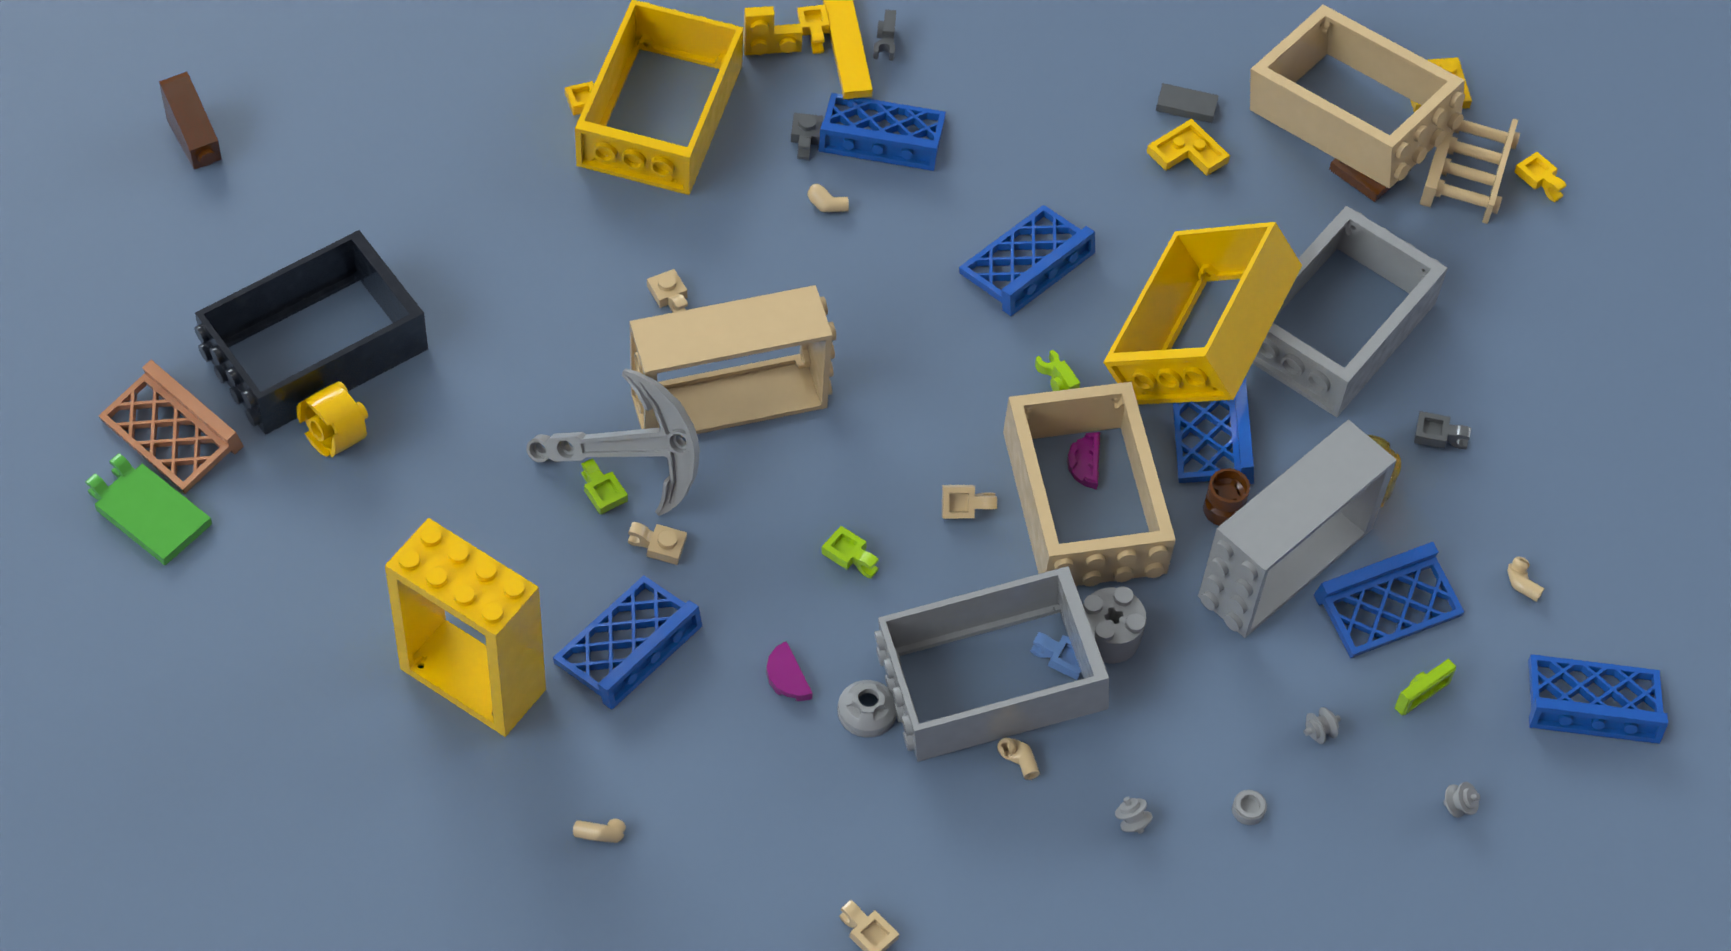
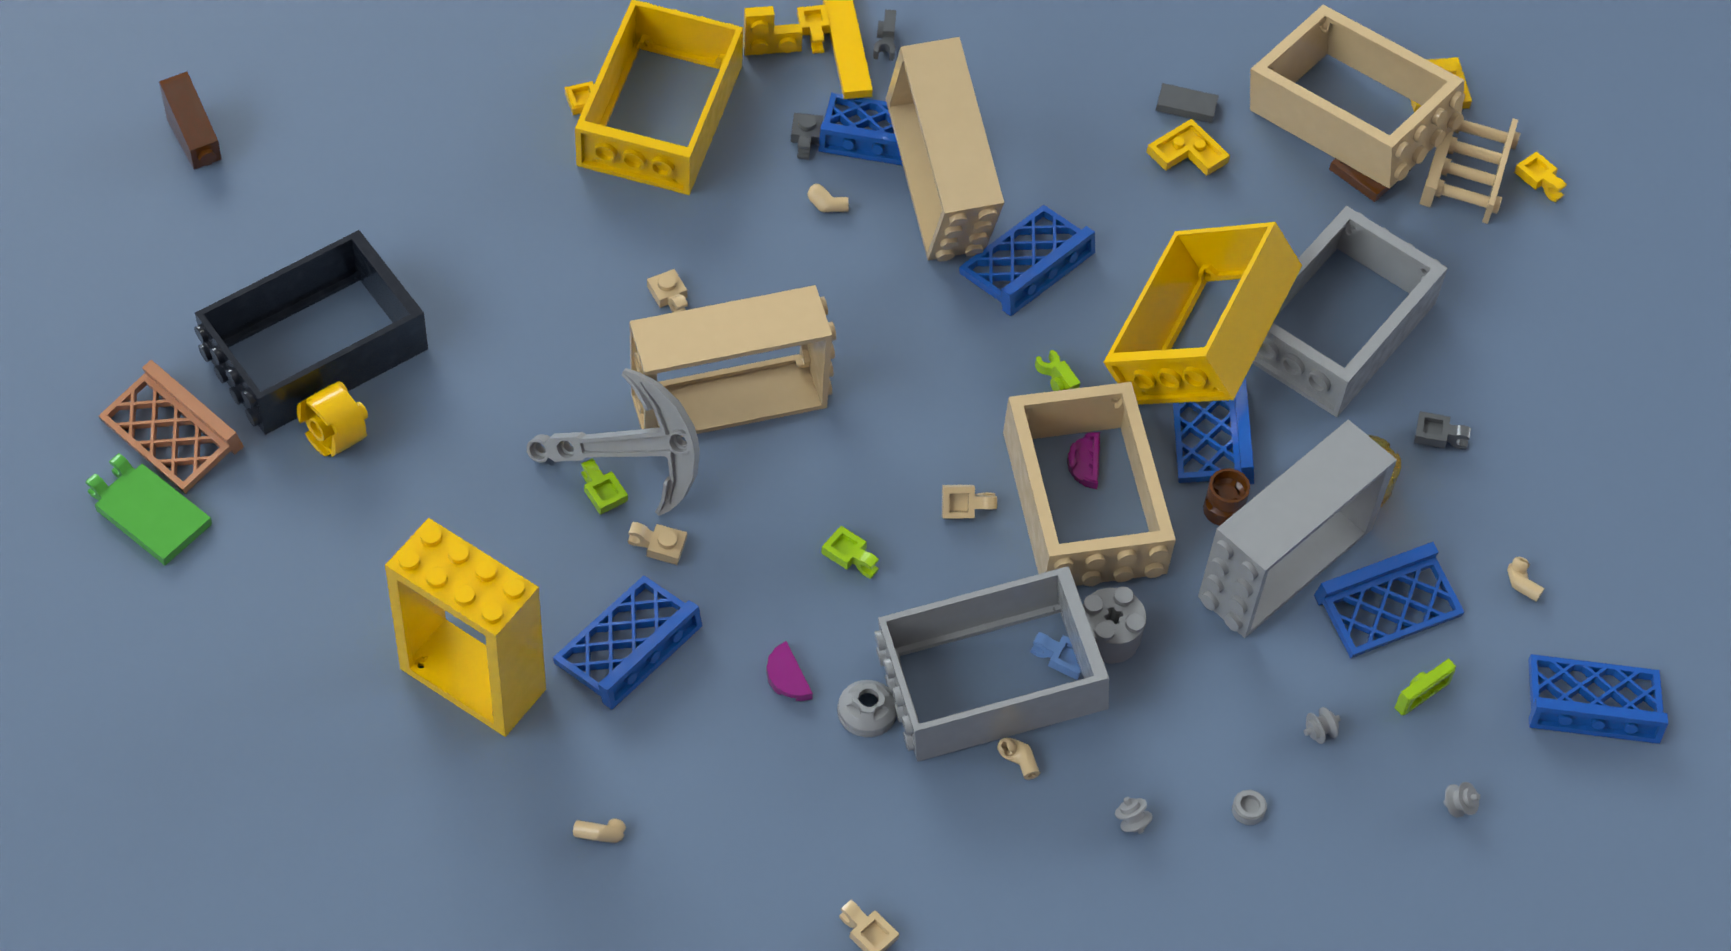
(944, 149): none -> tan door

